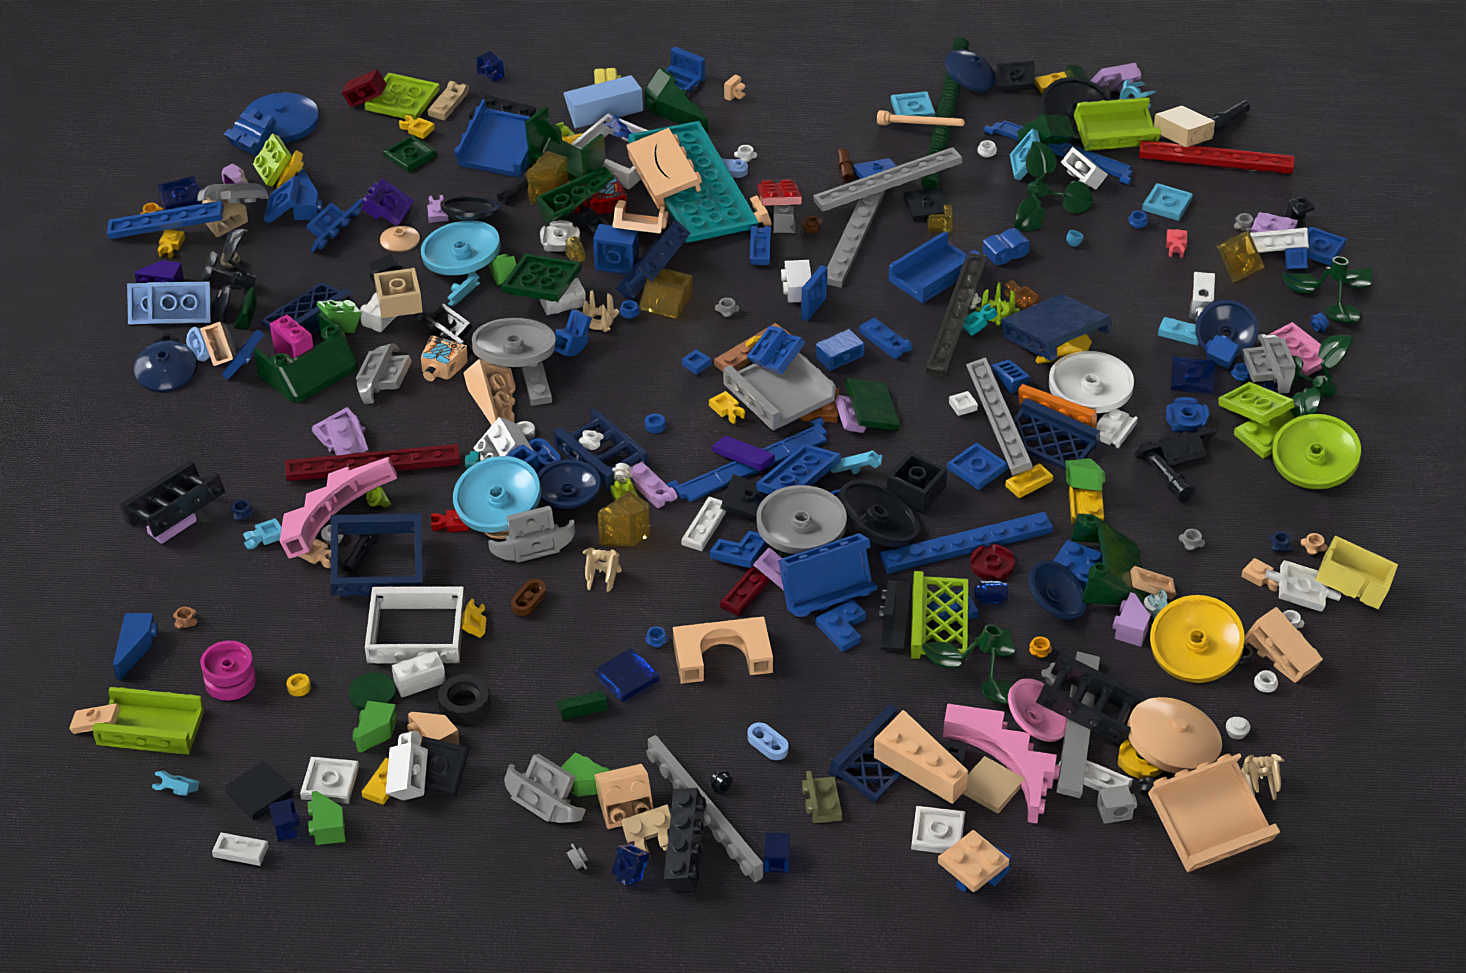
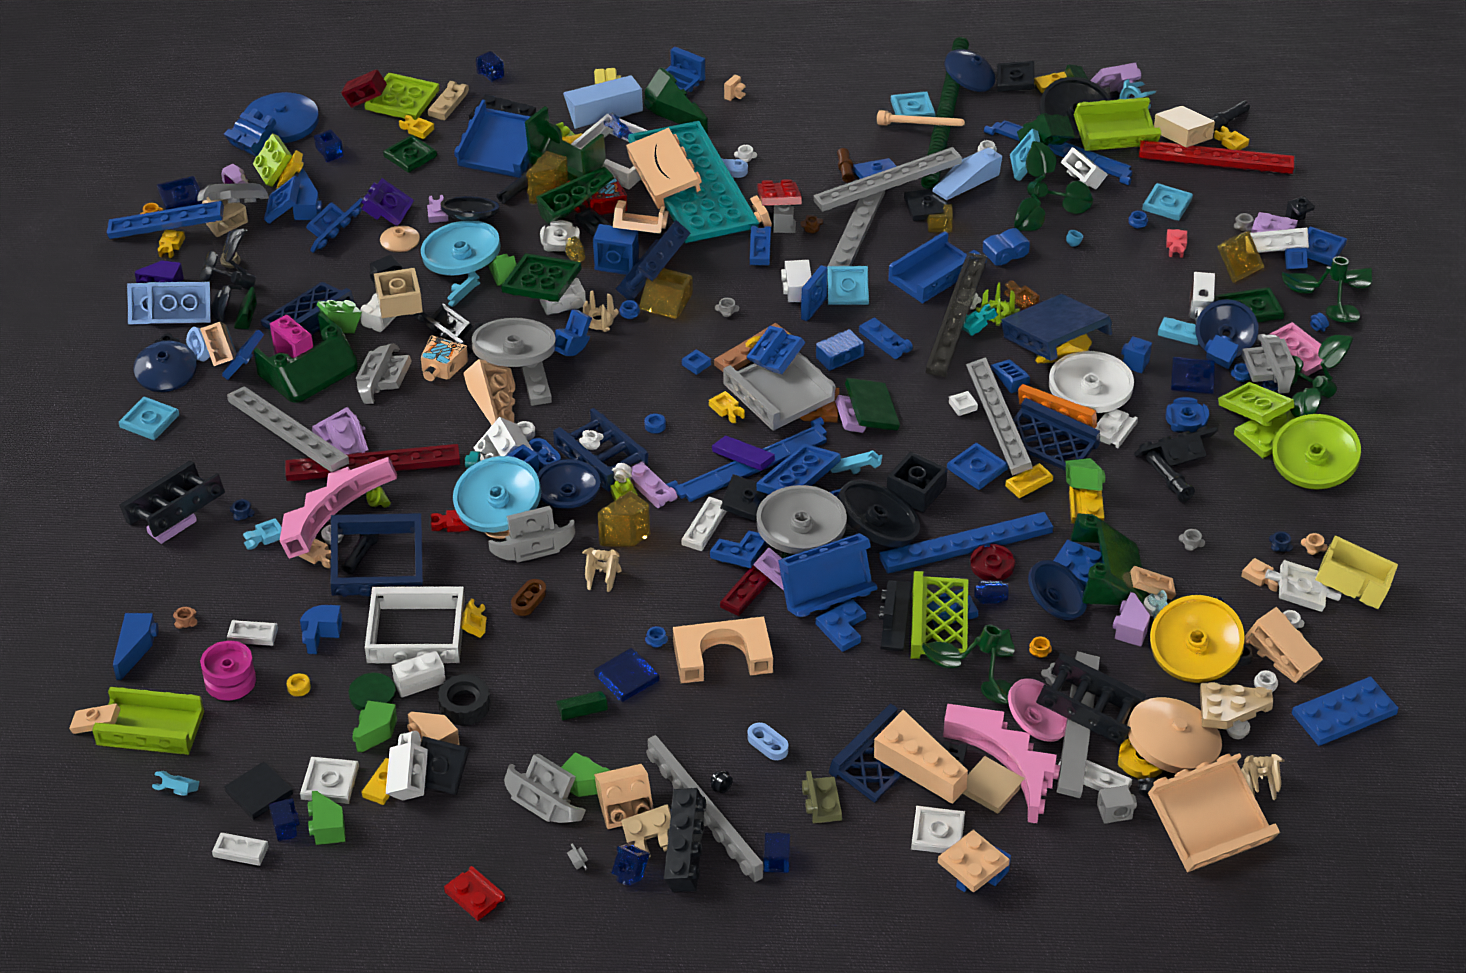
(149, 418): none -> medium azure tile
(252, 632): none -> white plate
(288, 429): none -> light grey plate
(318, 623): none -> blue brick
(329, 145): none -> clear blue brick
(474, 893): none -> red plate
(848, 285): none -> medium azure tile
(970, 173): none -> light blue wedge
(1137, 354): none -> blue brick
(1227, 704): none -> tan plate
(1231, 140): none -> yellow plate
(1260, 301): none -> dark green tile
(1344, 711): none -> blue plate

